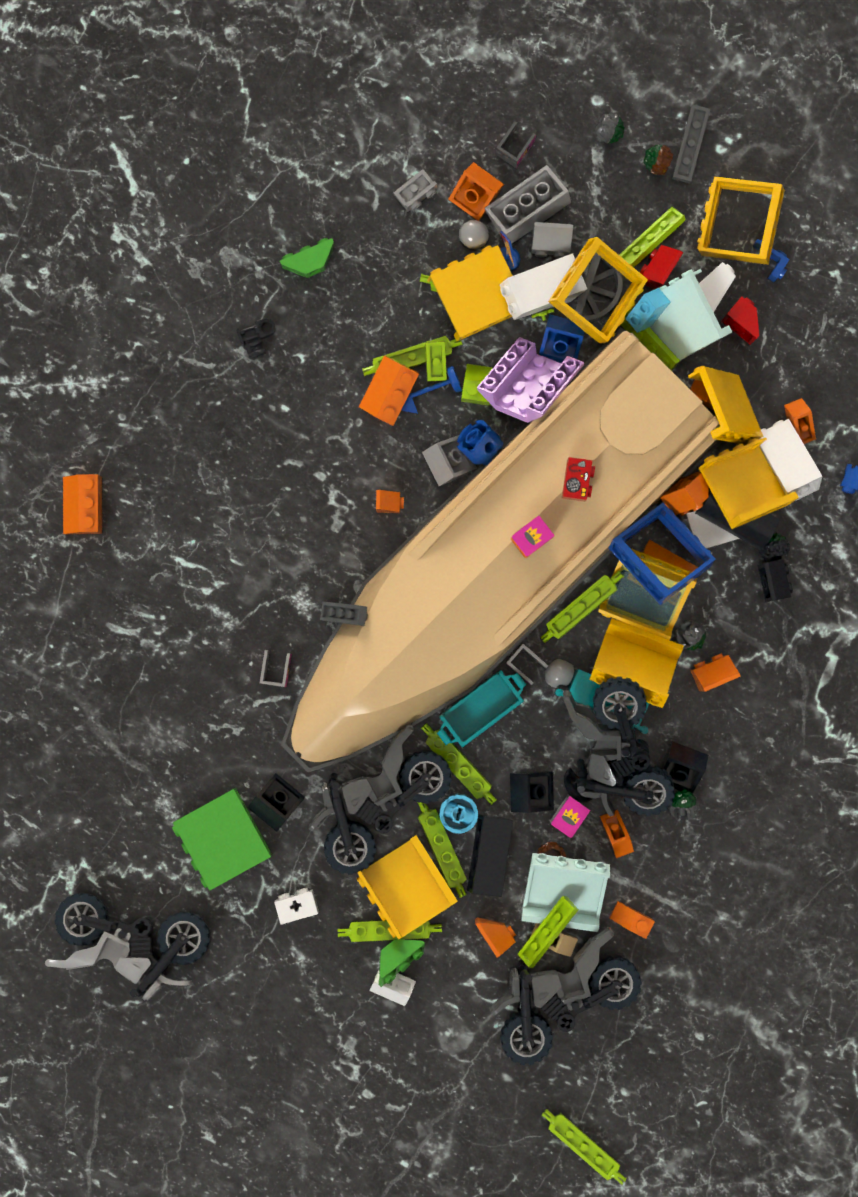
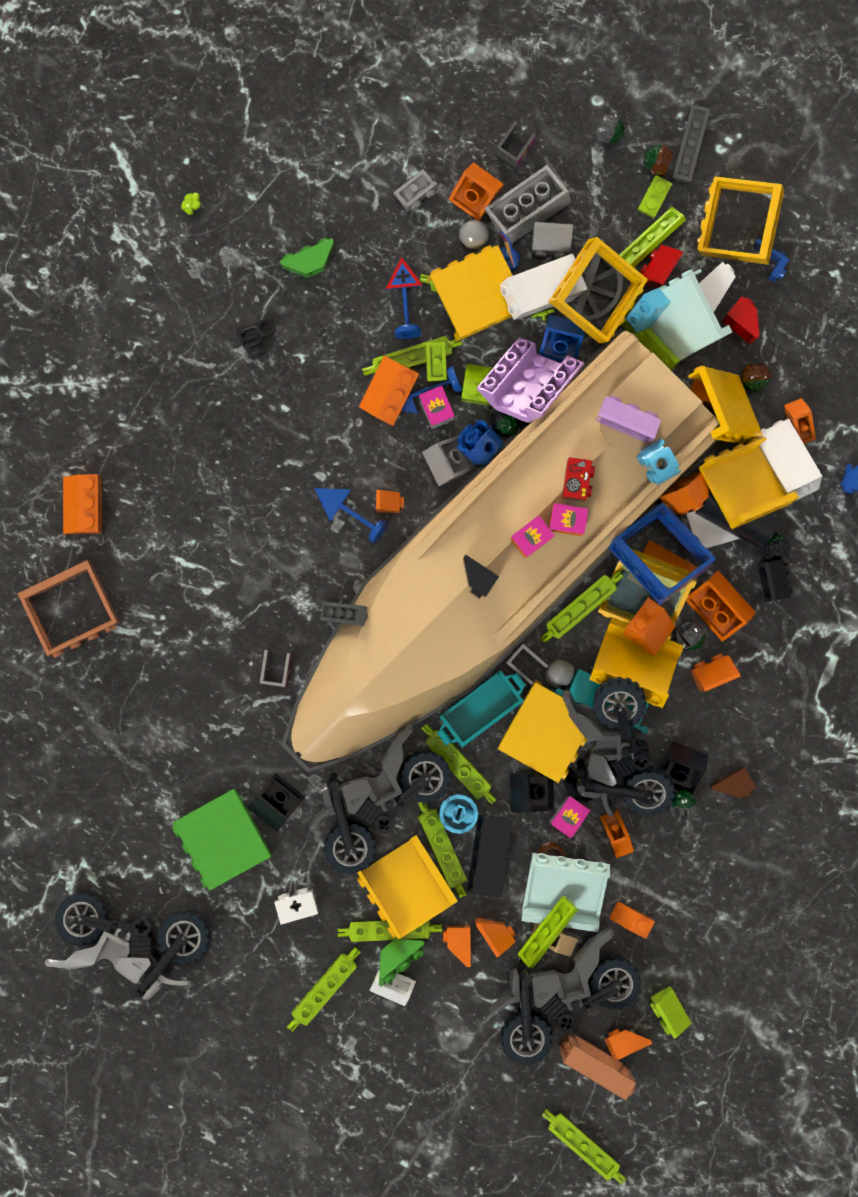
(26, 595): none -> nougat window
(191, 203): none -> lime plant
(324, 989): none -> lime plate
(333, 500): none -> blue piece
(404, 278): none -> blue piece
(436, 407): none -> dark pink piece
(459, 942): none -> orange slope
(478, 577): none -> black slope
(504, 424): none -> dark green piece
(543, 734): none -> yellow panel
(568, 519): none -> dark pink piece
(597, 1065): none -> nougat window
(625, 1043): none -> orange slope
(628, 419): none -> lavender slope
(650, 627): none -> orange slope
(654, 196): none -> lime plate
(667, 466): none -> medium azure brick
(669, 1008): none -> lime slope
(720, 606): none -> orange slope
(735, 784): none -> reddish brown slope
(756, 376): none -> reddish brown piece

